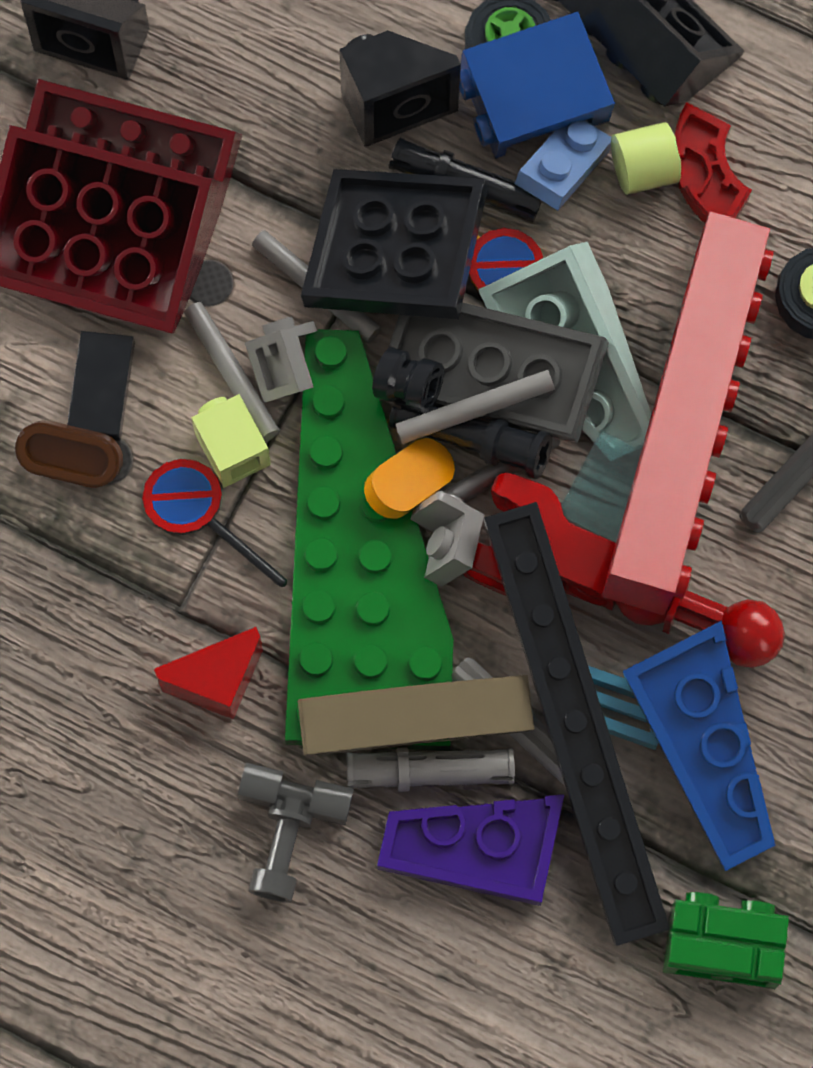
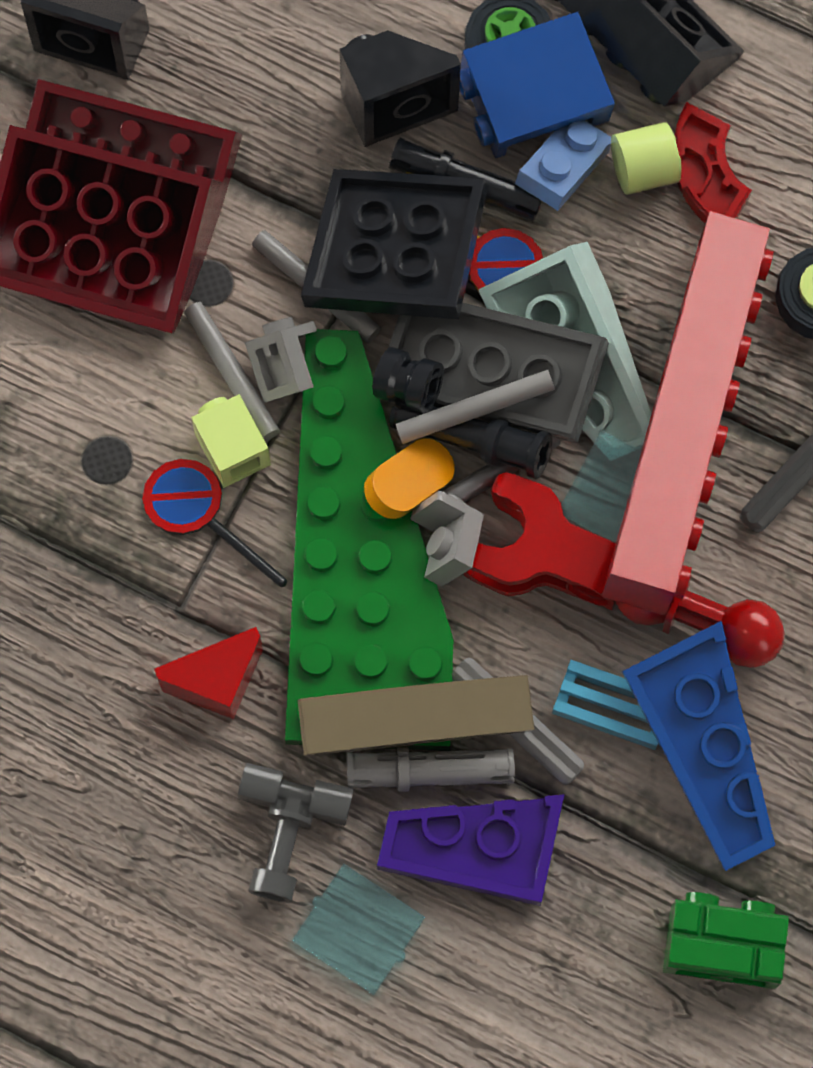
(69, 454): reddish brown tile -> none
(101, 383): black tile -> none
(358, 929): none -> clear light blue piece
(576, 724): black plate -> none

